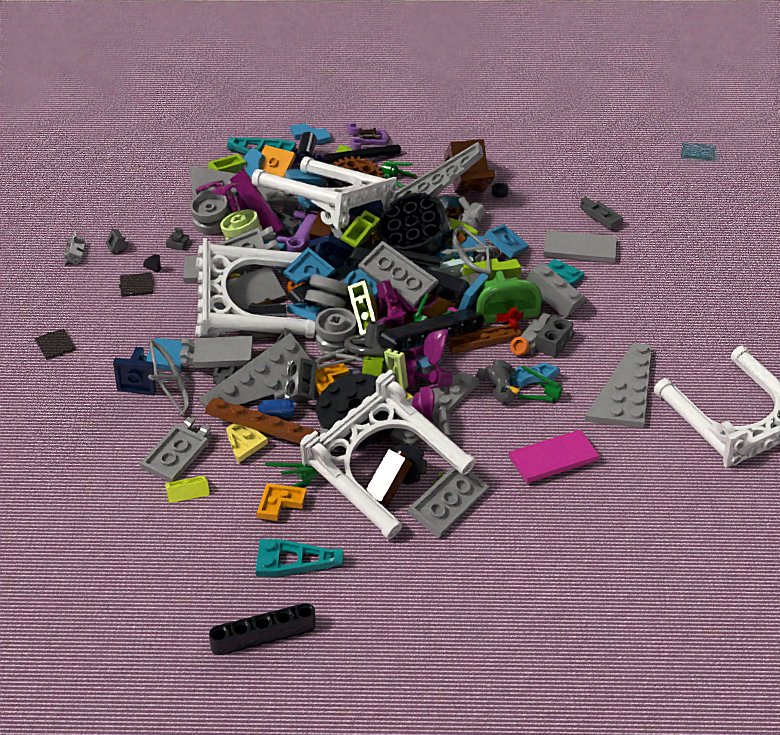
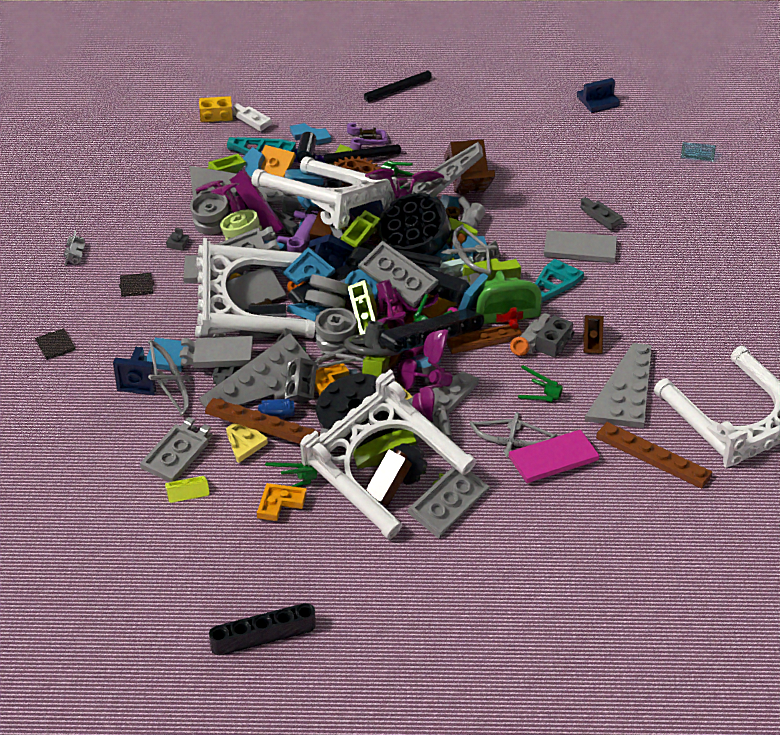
(116, 241): dark grey tile -> none
(153, 263): black tile -> none
(215, 109): none -> yellow brick
(252, 117): none -> white hinge
(269, 558): teal plate -> none
(375, 450): none -> lime slope
(397, 86): none -> black axle
(397, 366): yellowish green tile -> none
(422, 177): none -> magenta plant
(499, 375): dark grey animal -> none
(500, 190): black tile -> none
(506, 240): dark azure tile -> none
(510, 441): none -> light grey piece
(523, 377): dark azure tile -> none
(556, 290): light grey slope -> none
(593, 333): none -> reddish brown slope
(599, 95): none -> dark blue bracket
(654, 455): none -> dark orange plate

